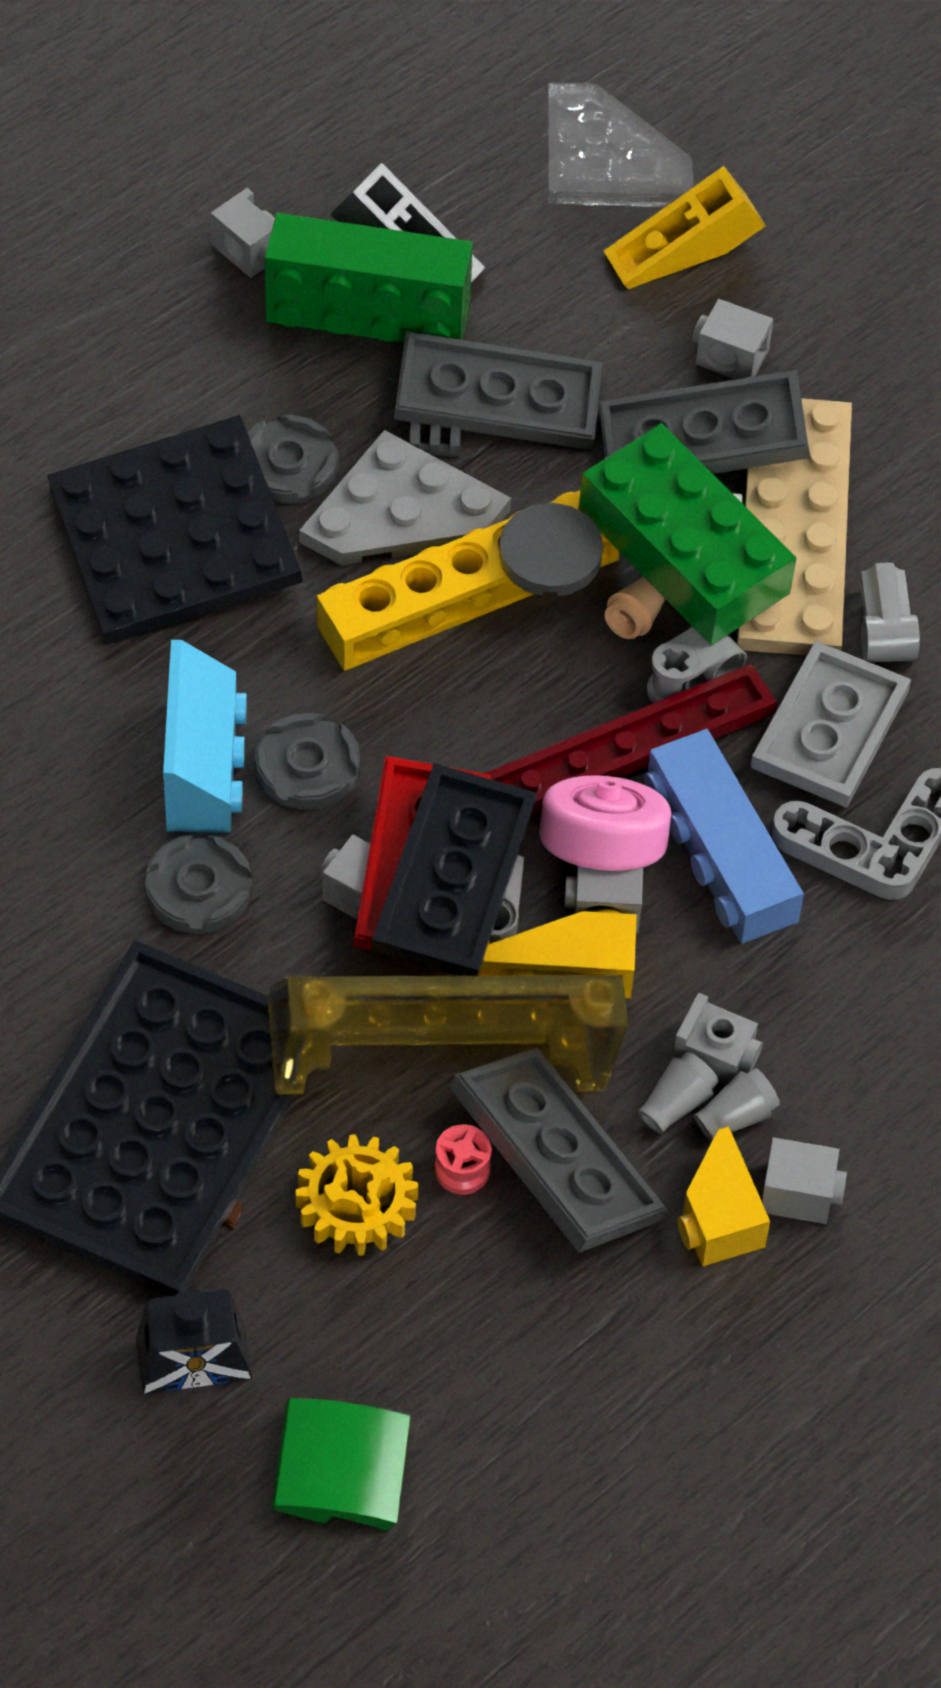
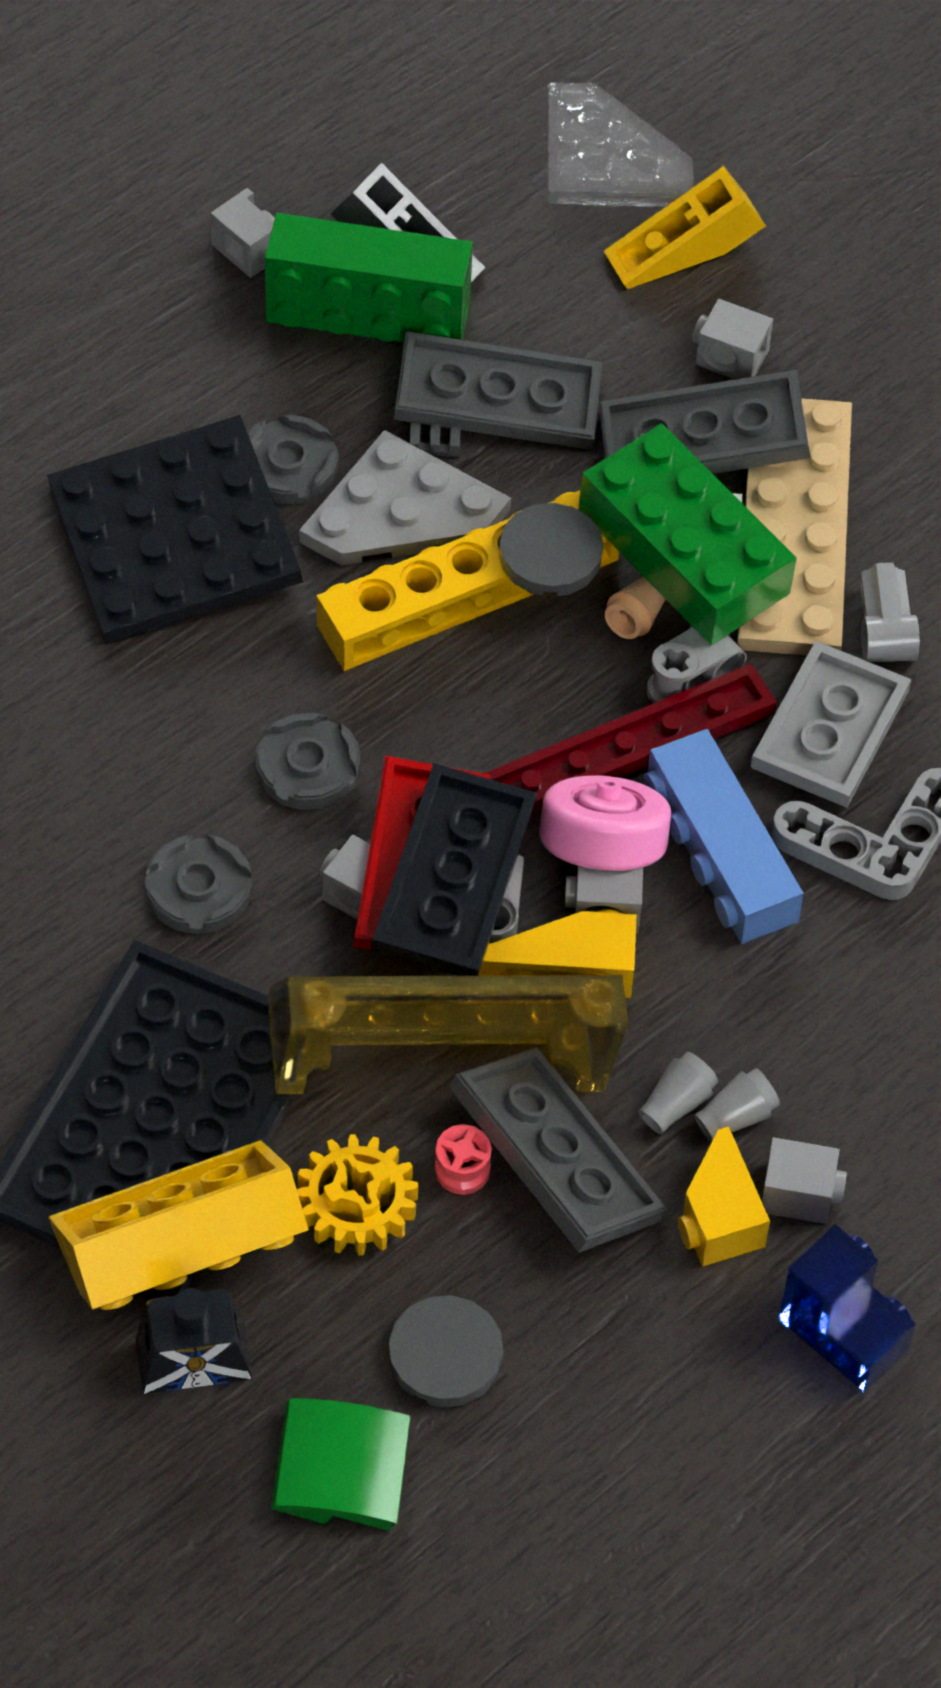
(179, 1225): none -> yellow slope
(202, 743): medium azure slope -> none
(445, 1351): none -> dark grey tile
(719, 1039): light grey brick -> none
(840, 1313): none -> clear blue brick

